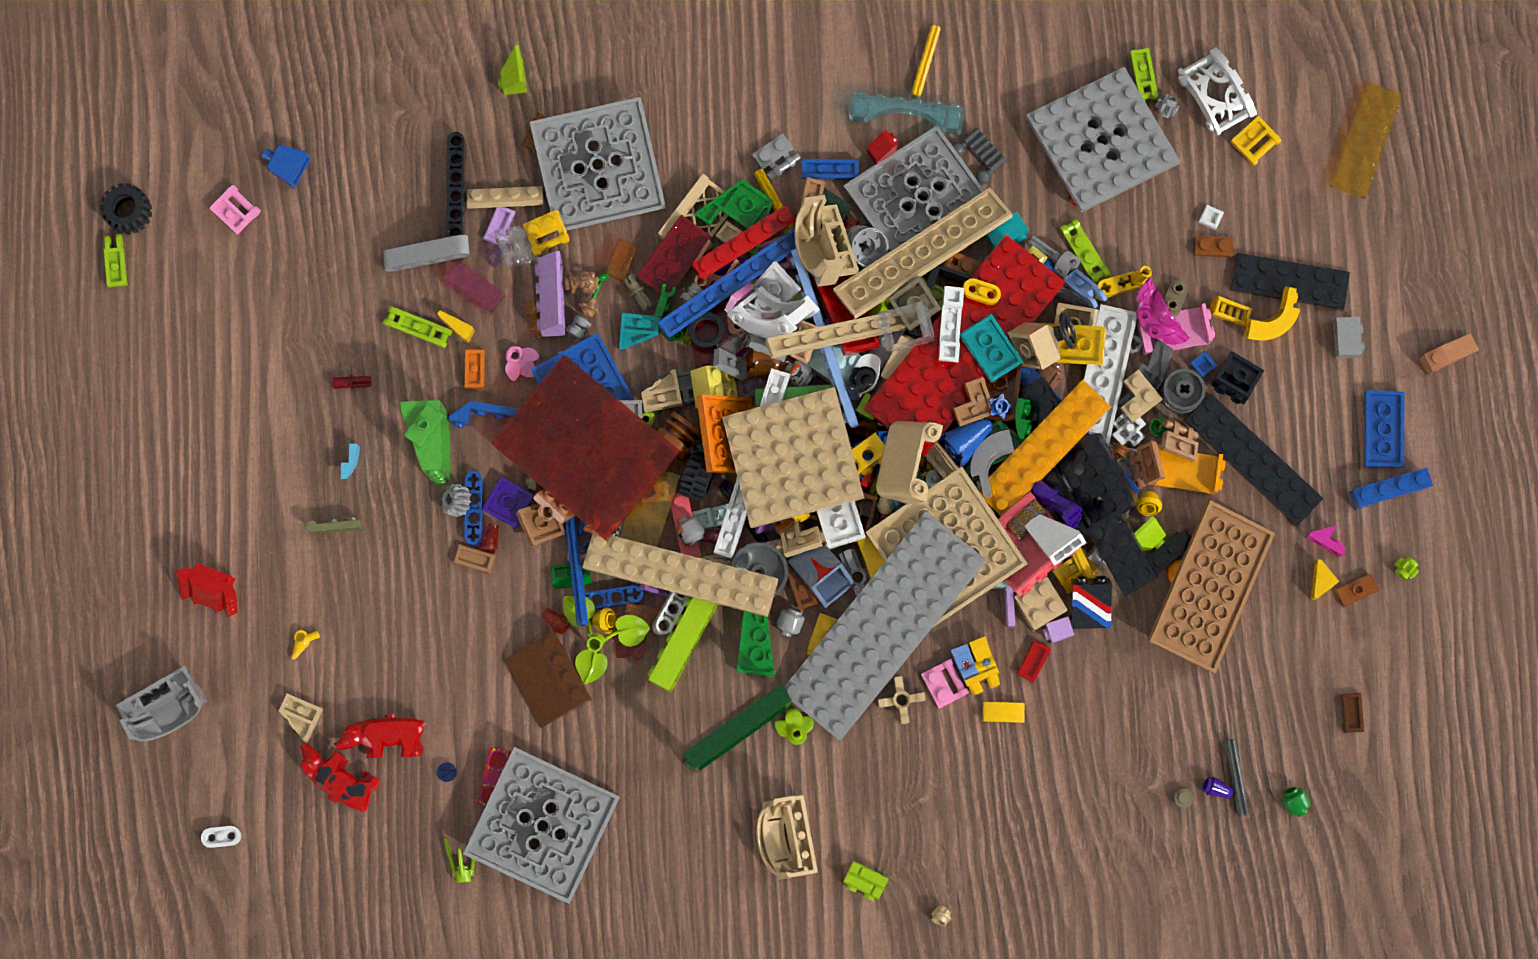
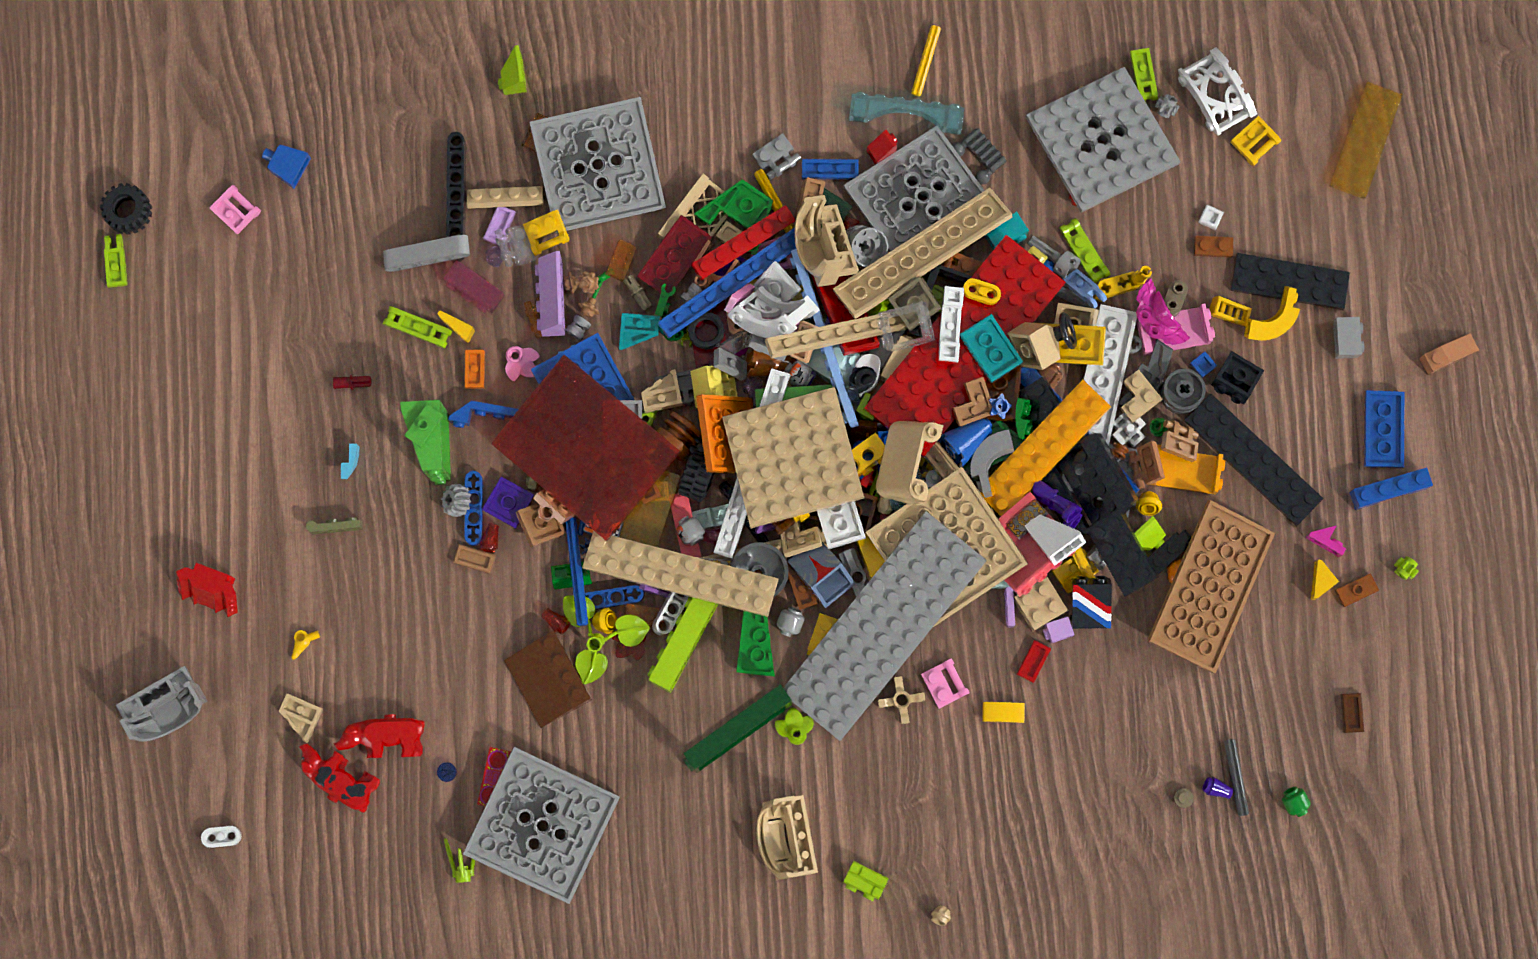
(975, 672): yellow hips -> none

